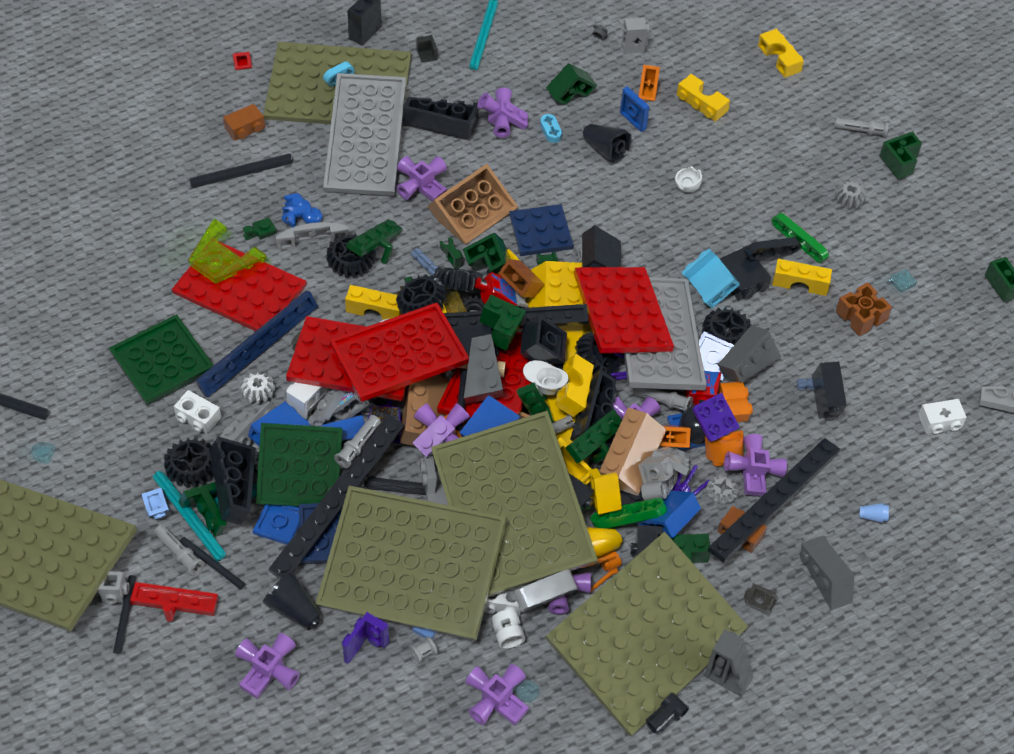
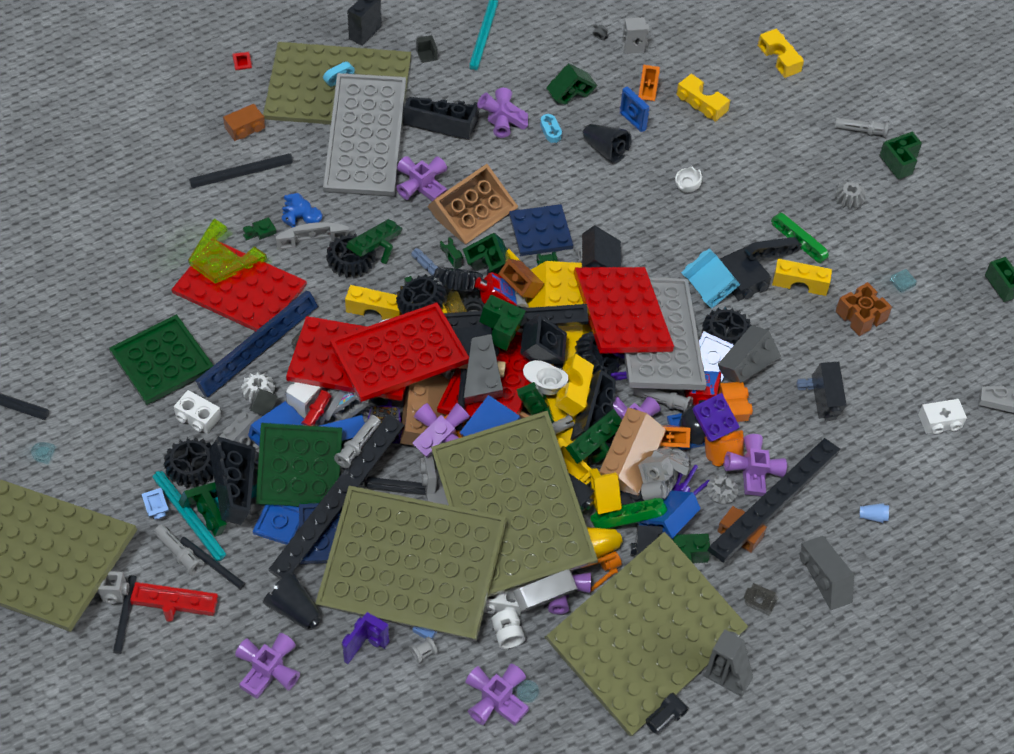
(263, 401): none -> pearl dark grey panel
(317, 409): none -> red pin

